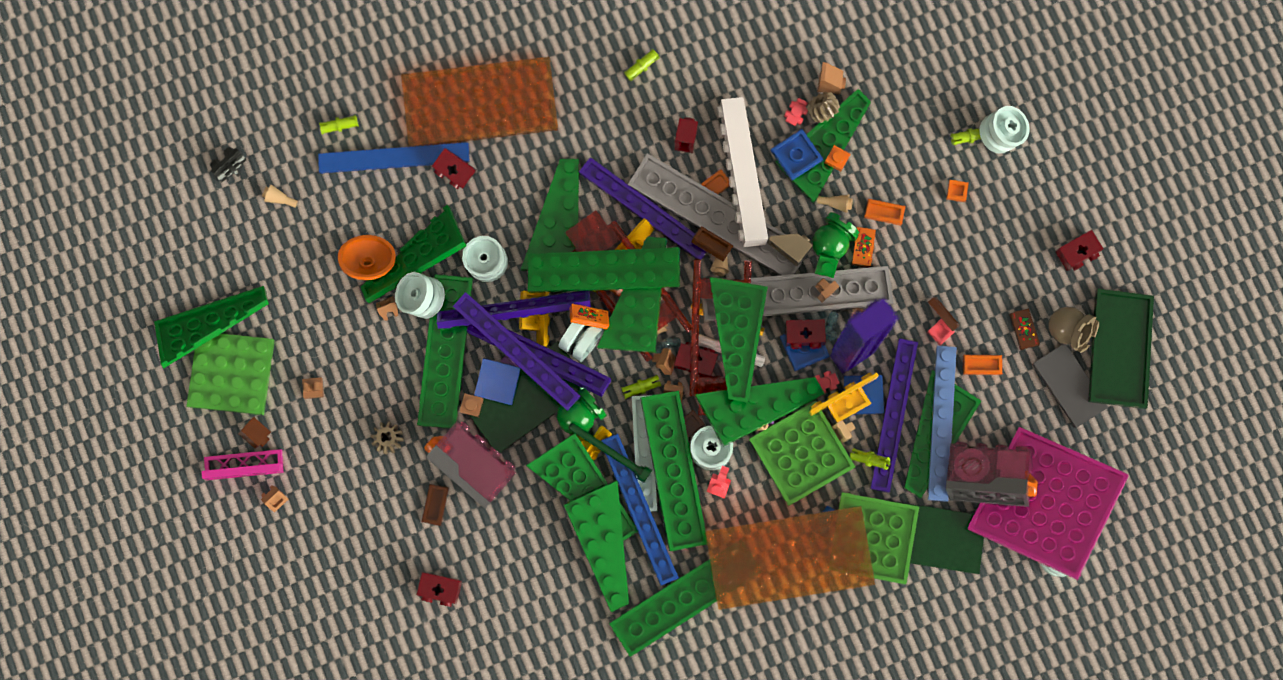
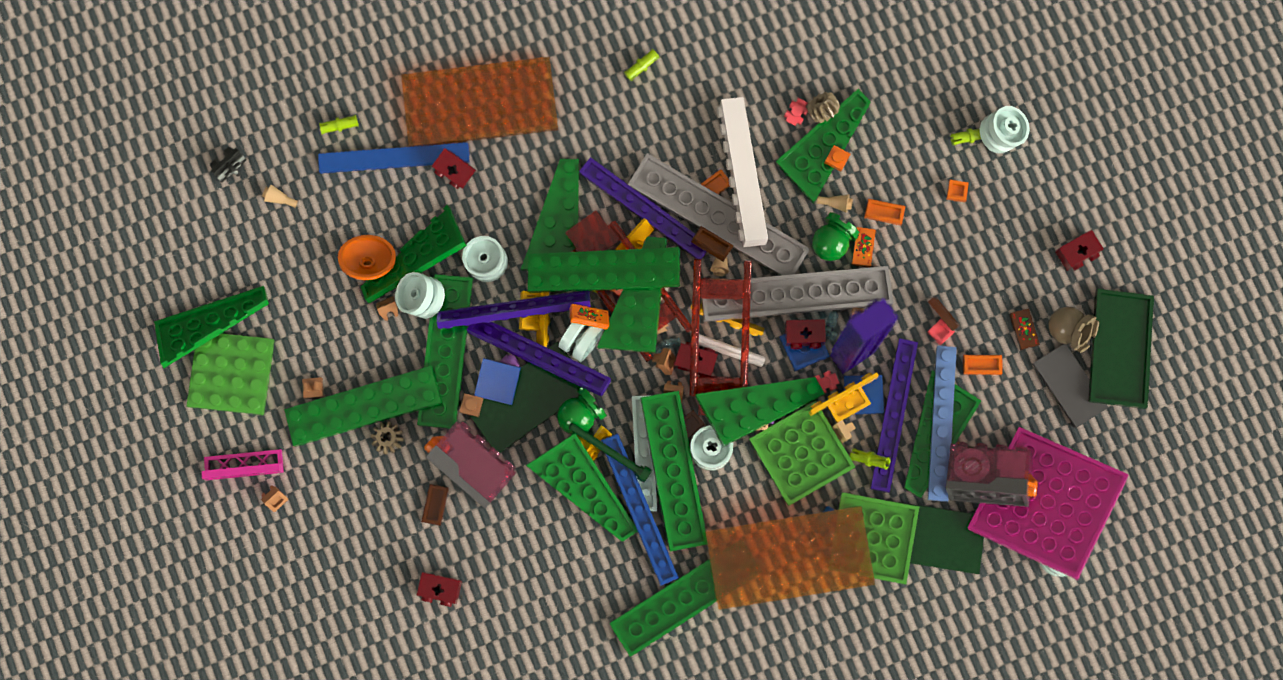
(255, 433): reddish brown brick -> none
(363, 406): none -> green plate
(516, 351): dark purple plate -> none
(599, 531): green wing -> none
(641, 386): lime pin -> none
(686, 135): dark red brick -> none
(719, 483): coral plate -> none
(739, 321): green wing -> none
(791, 246): dark tan slope -> none
(796, 154): blue tile -> none
(826, 265): green plate -> none
(826, 289): medium nougat tile -> none
(831, 79): medium nougat slope -> none

